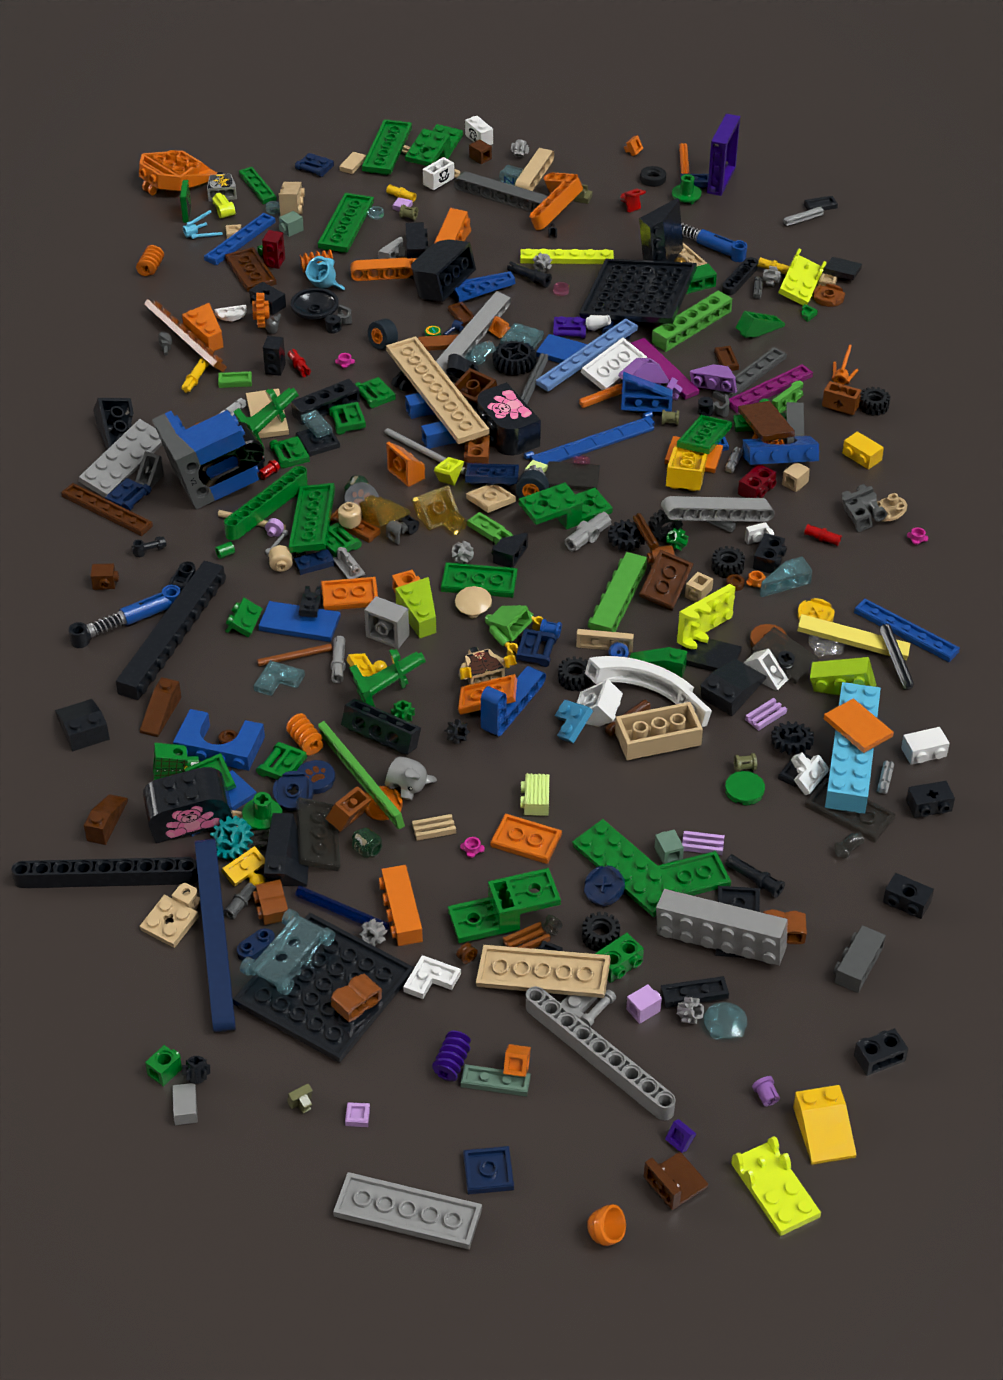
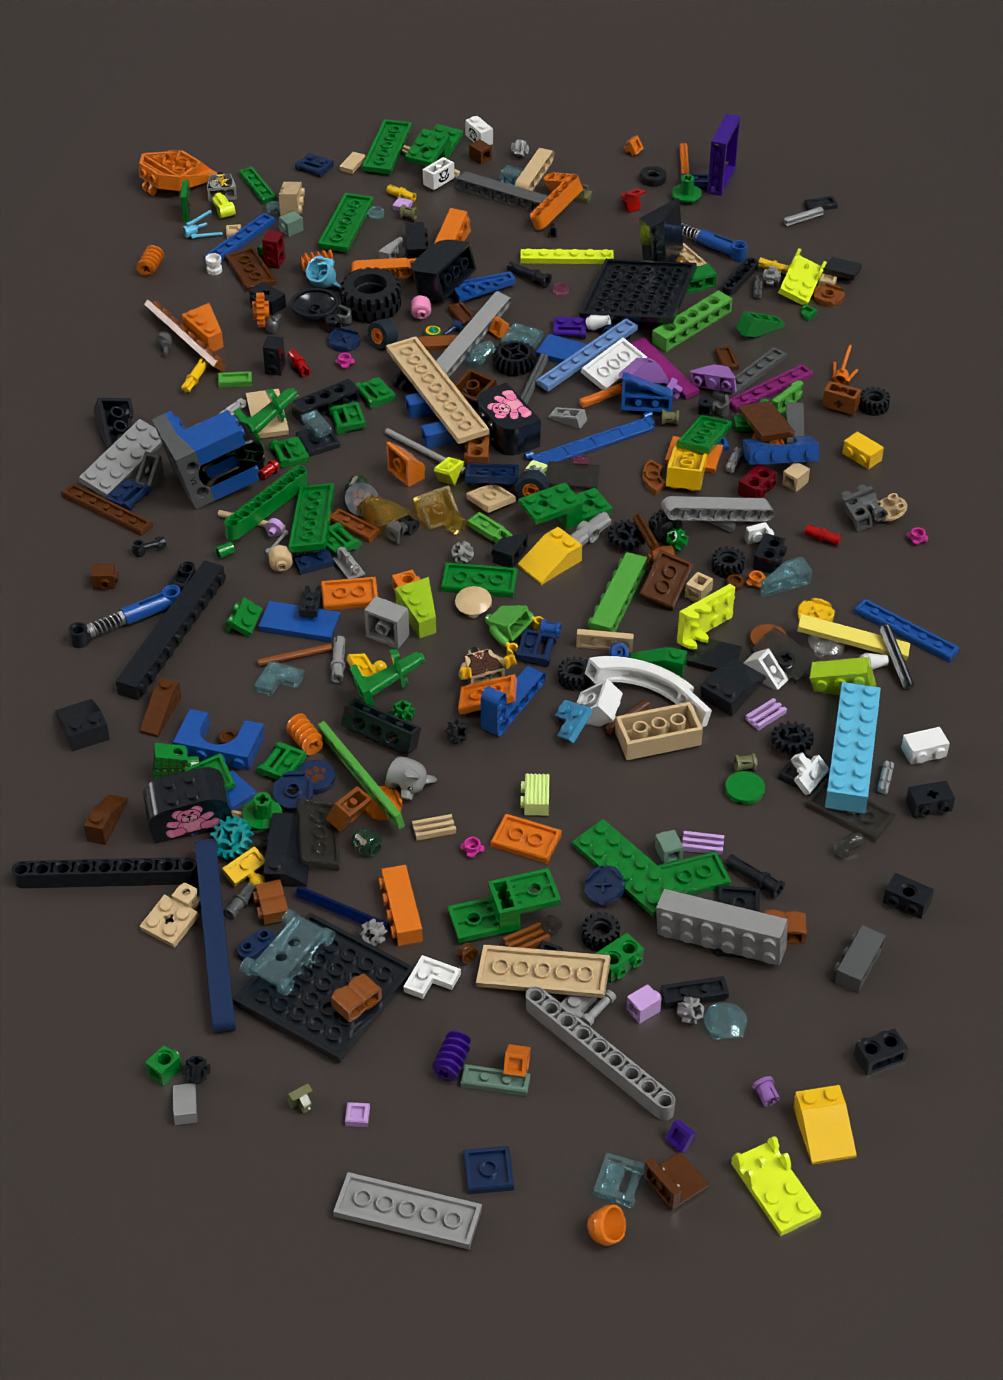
(213, 264): none -> white wheel
(231, 313): white plate -> none
(344, 340): none -> dark blue tile
(349, 515): tan head -> none
(371, 294): none -> black tyre
(420, 306): none -> bright pink head
(458, 365): black piece -> none
(542, 262): light grey gear -> none
(551, 556): none -> yellow slope
(569, 416): none -> light grey slope
(611, 1178): none -> clear light blue plate
(652, 477): none -> dark orange tile
(858, 725): orange tile -> none
(876, 660): none -> white cone

